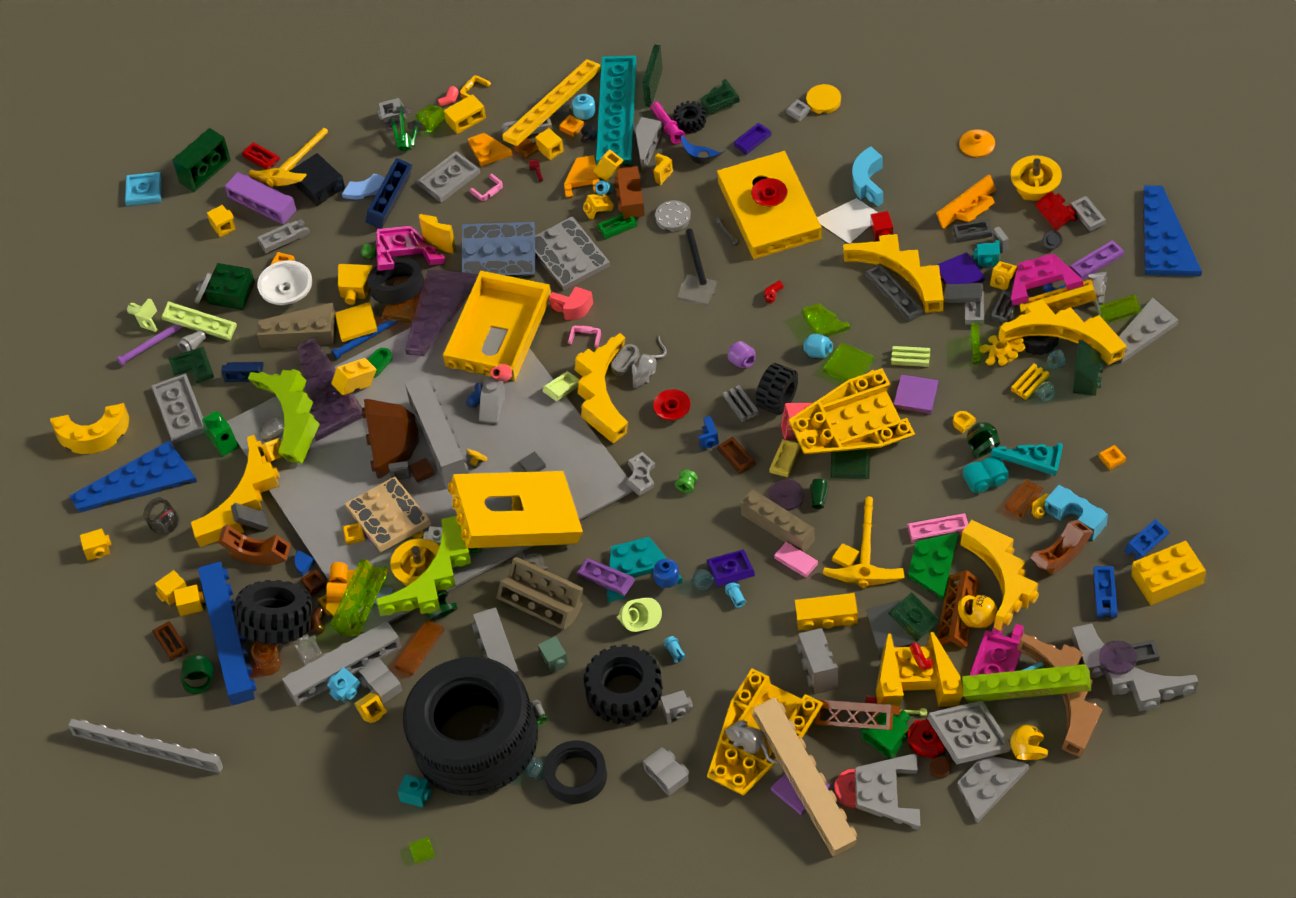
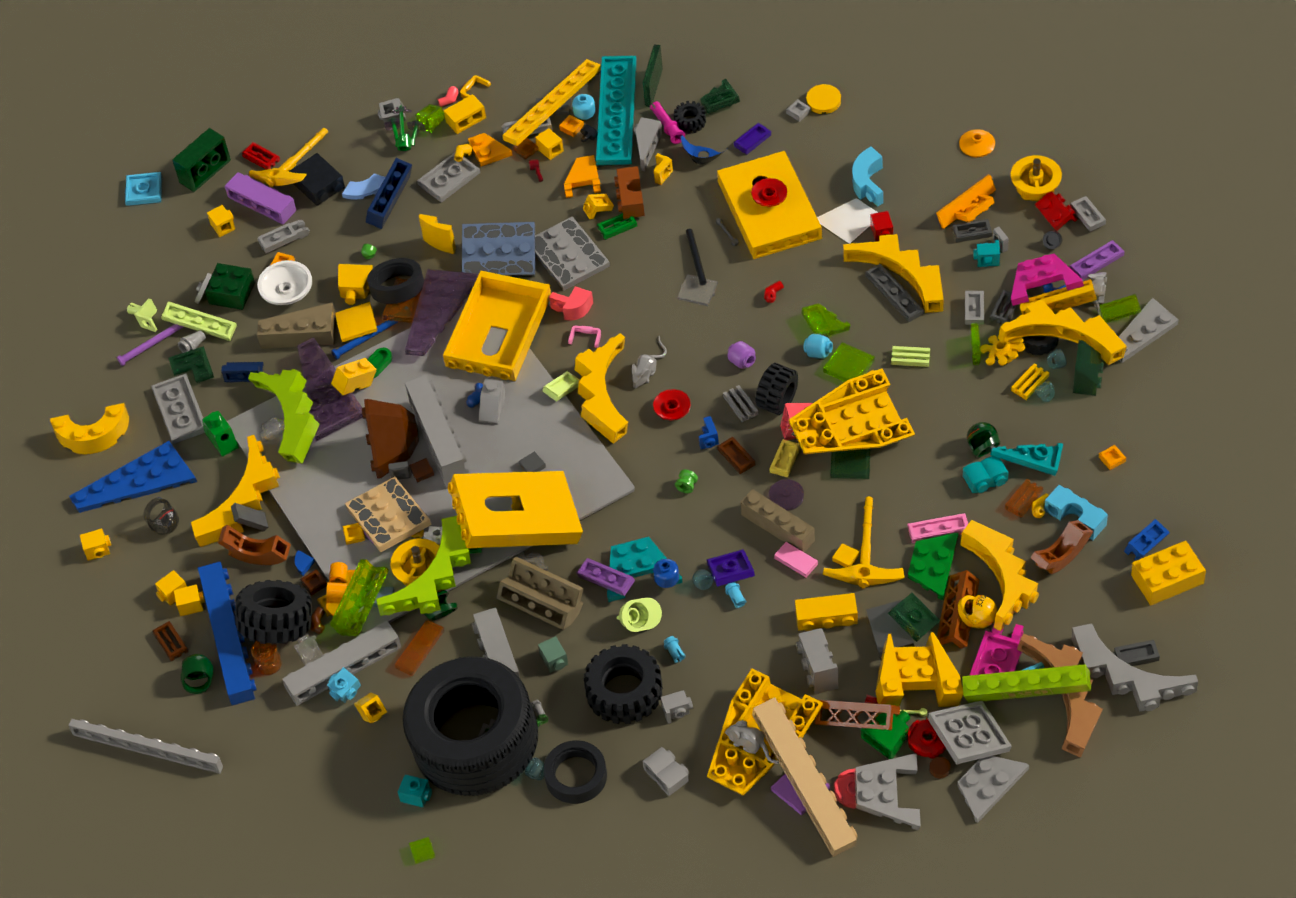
(271, 450): yellow tile -> none
(379, 680): light grey brick -> none
(402, 241): dark pink wing -> none
(462, 150): none -> yellow arm
(476, 456): yellow plant -> none
(491, 192): bright pink piece -> none
(505, 372): coral cone -> none
(604, 187): medium azure pin -> none
(608, 165): yellow brick -> none
(624, 359): light grey tile -> none
(640, 479): light grey tile -> none
(673, 215): light grey tile -> none
(819, 490): dark green cone -> none
(916, 394): medium lavender tile -> none
(919, 657): red arm -> none
(960, 270): dark purple tile -> none
(963, 293): dark grey tile -> none
(963, 421): yellow tile -> none
(1002, 274): yellow bracket -> none
(1025, 743): yellow helmet -> none
(1105, 591): blue plate -> none
(1117, 657): clear purple piece -> none
(1164, 239): blue wing -> none

